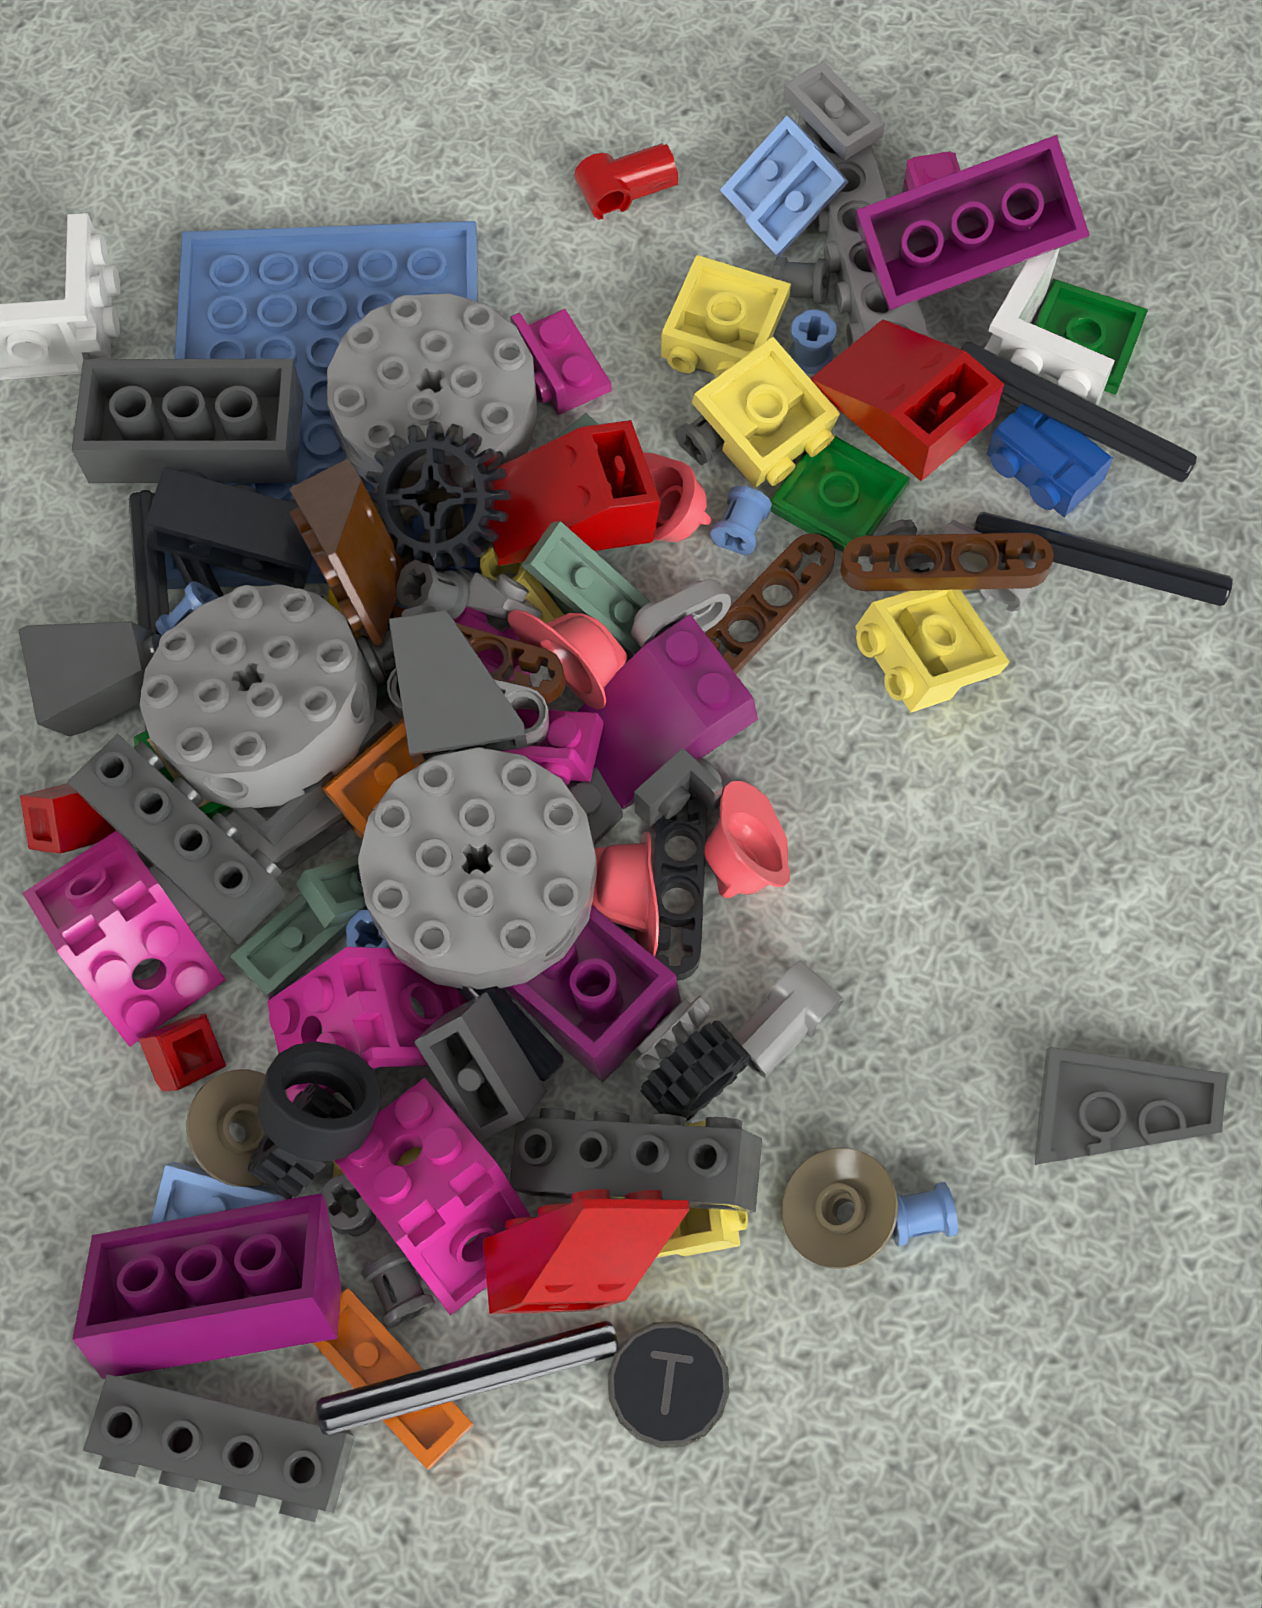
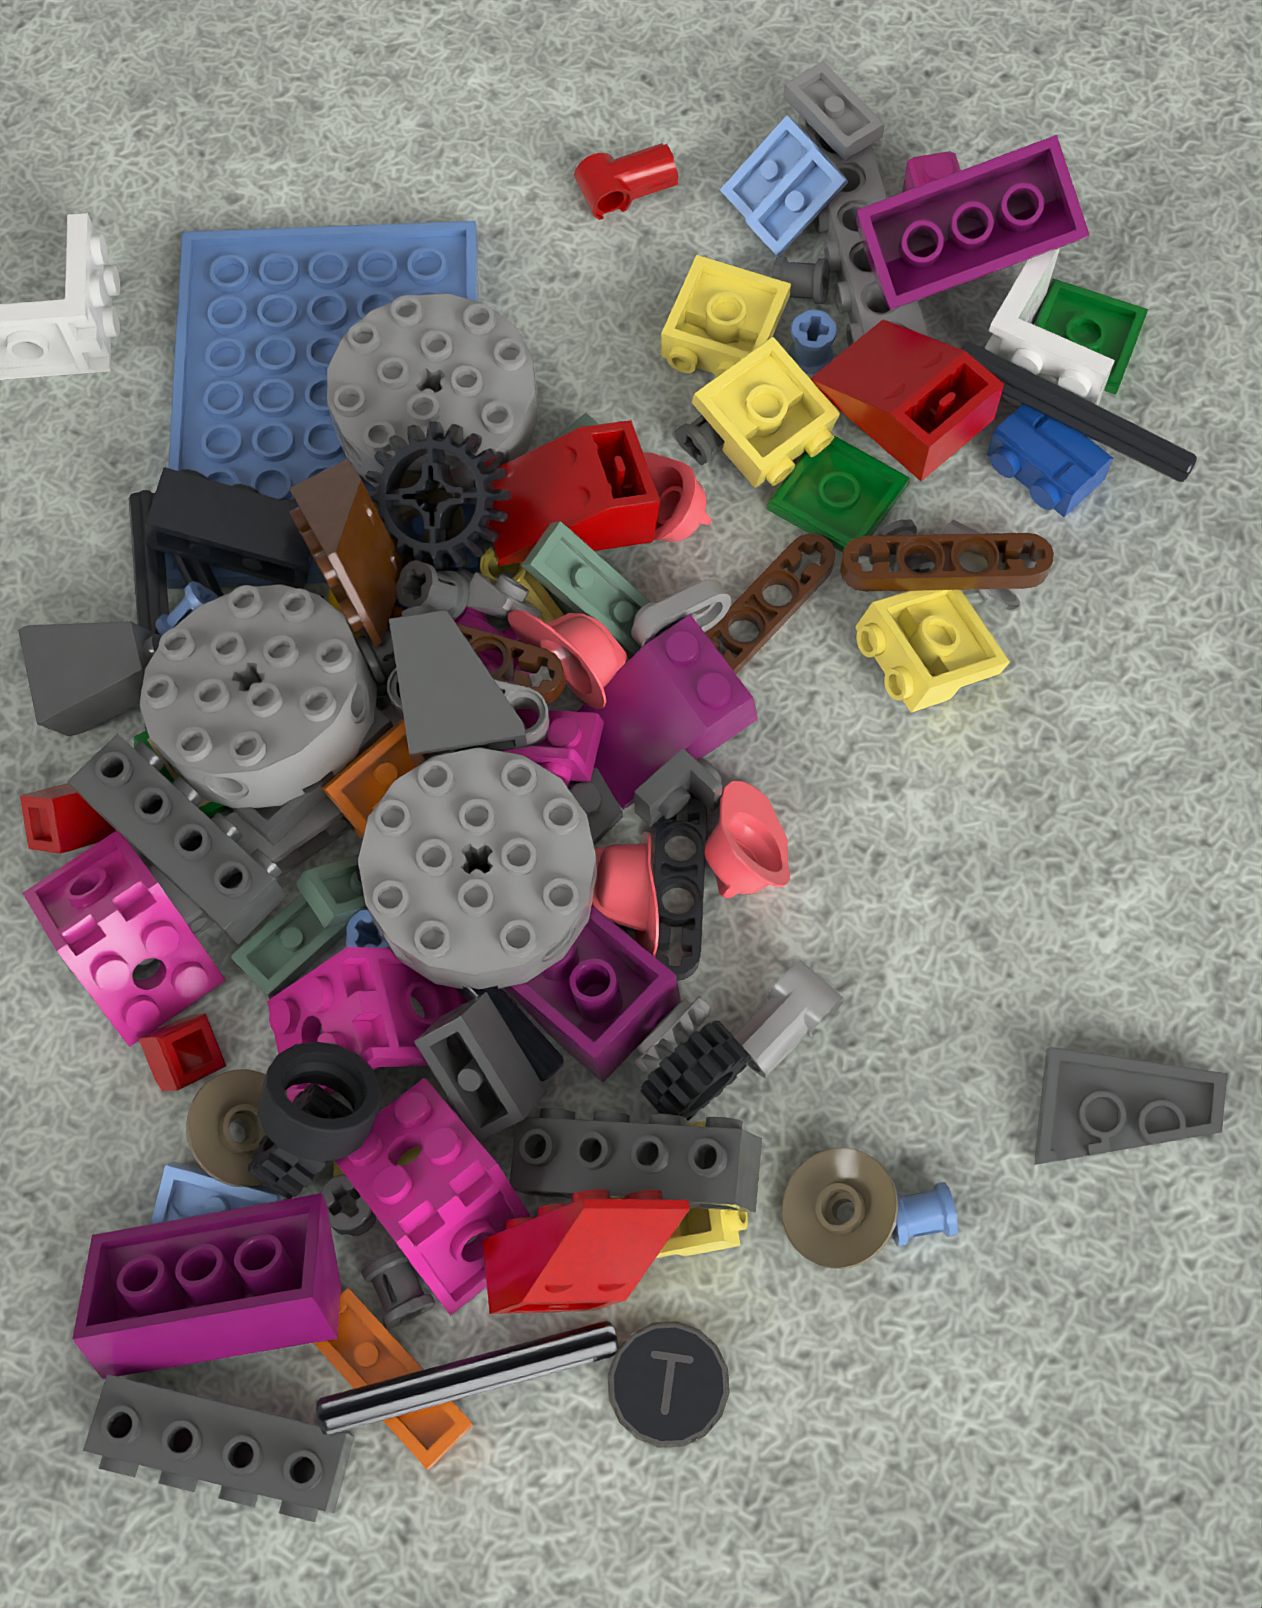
(194, 414): dark grey brick -> none
(562, 362): dark pink bracket -> none
(741, 520): medium blue bush -> none
(1119, 561): black axle -> none

